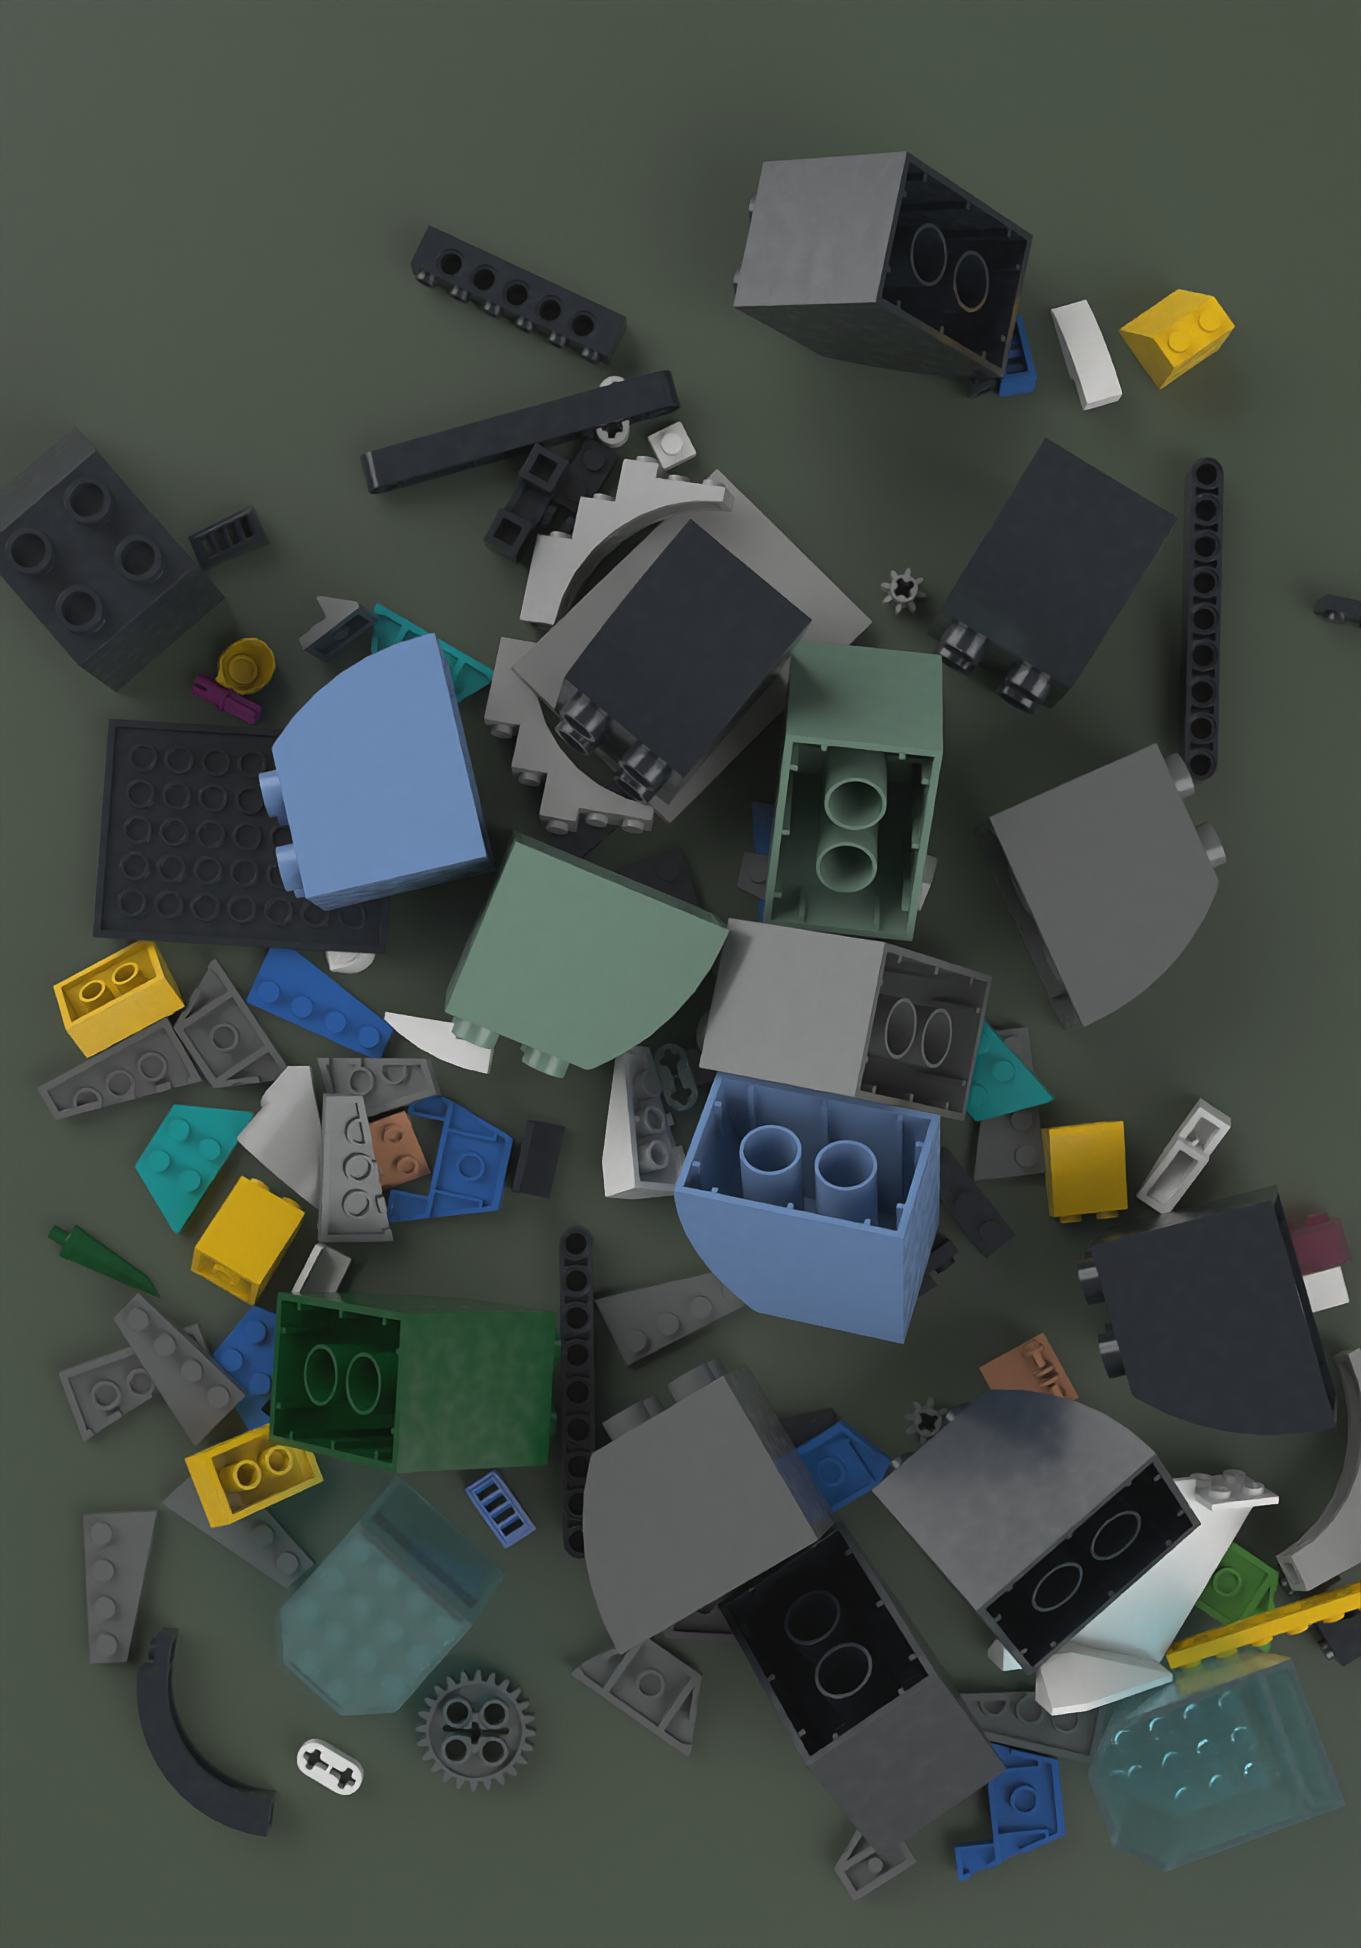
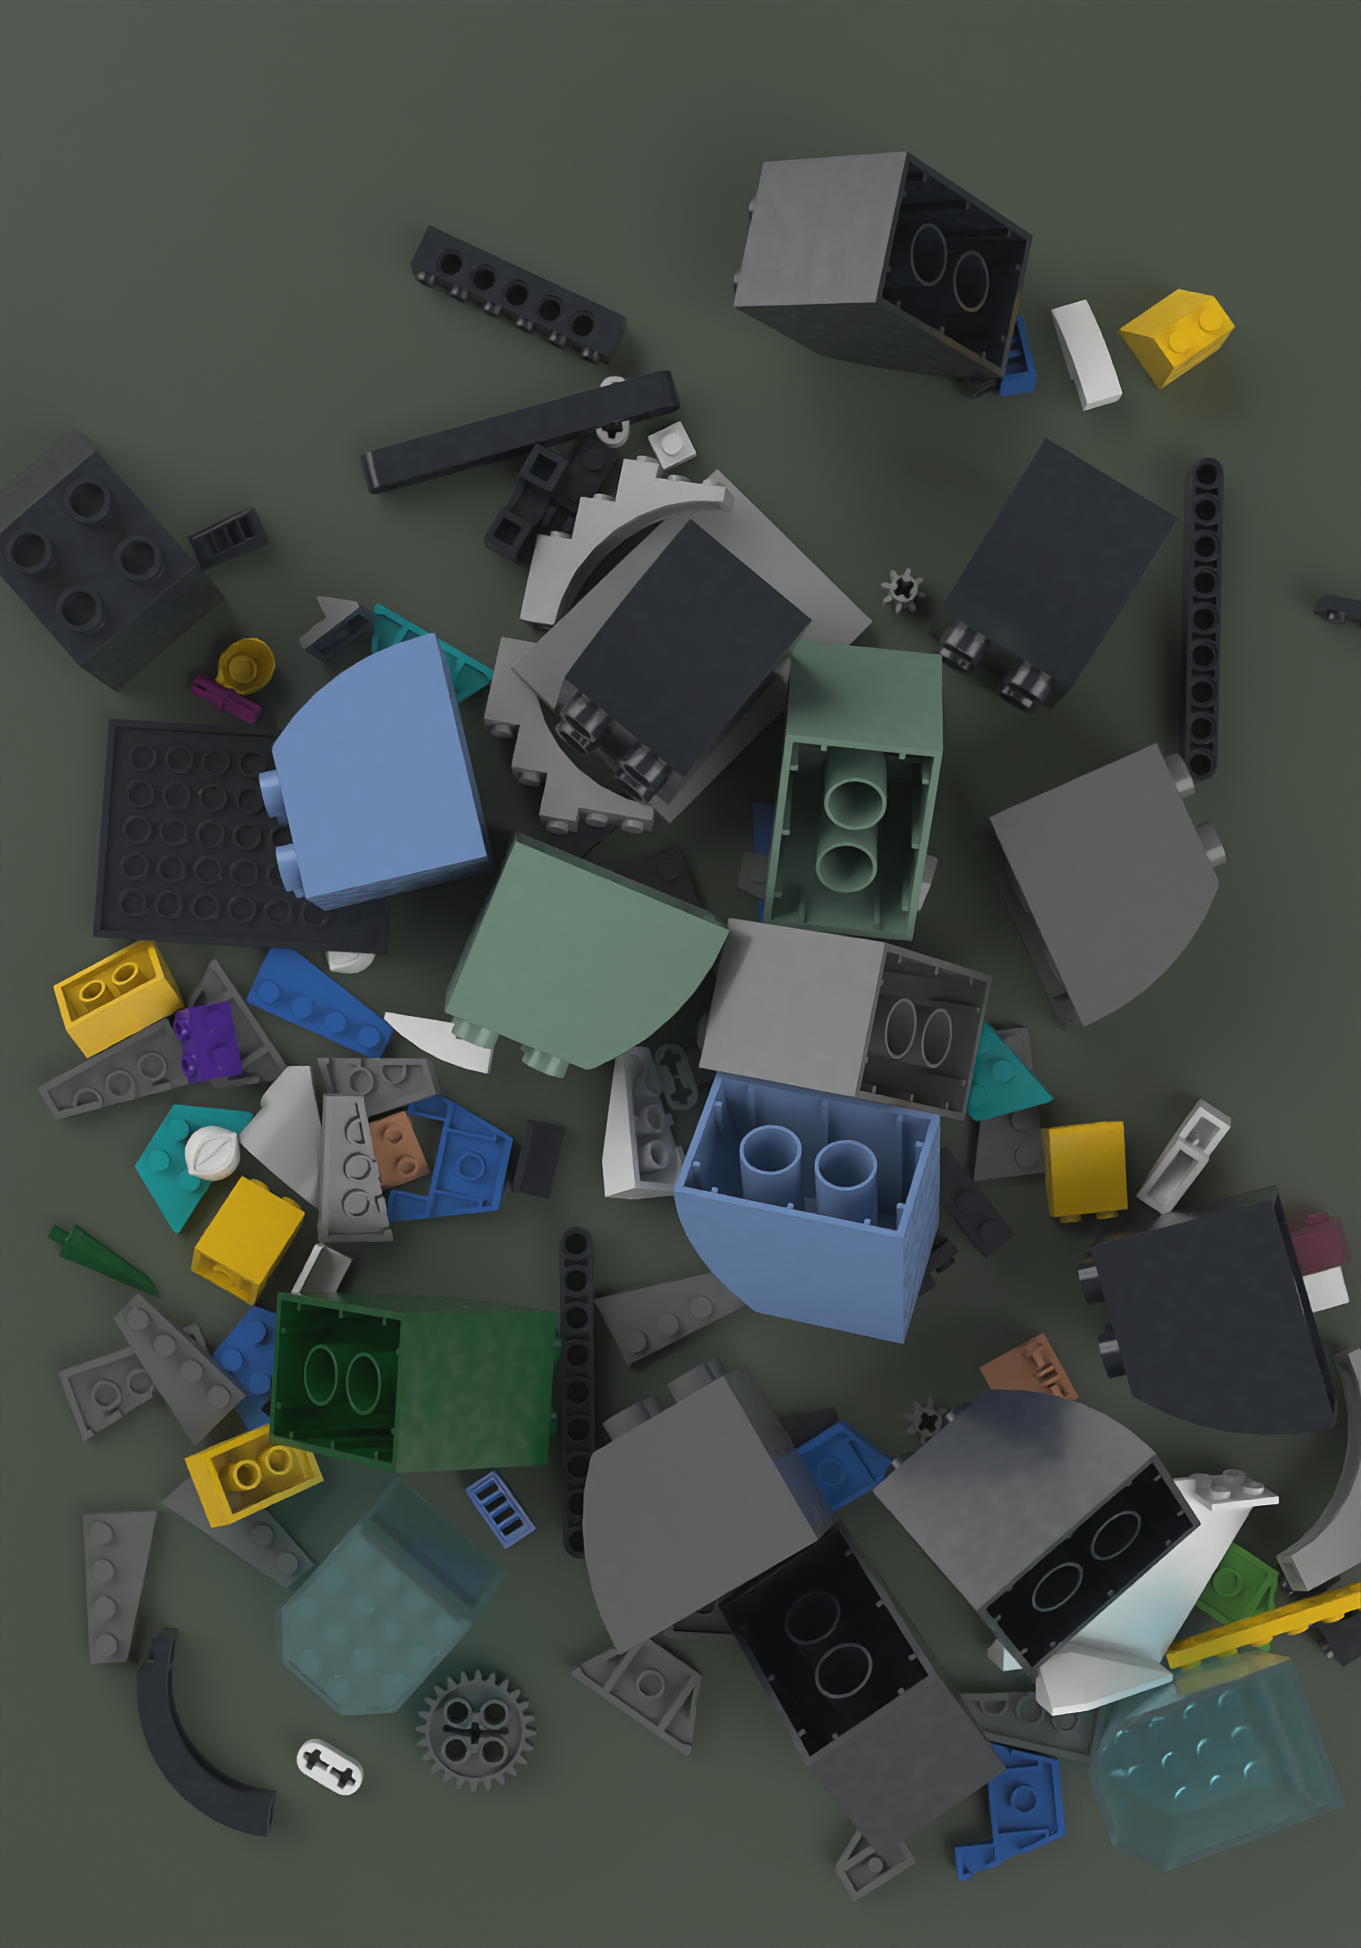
(207, 1042): none -> dark purple bracket
(212, 1153): none -> white hat

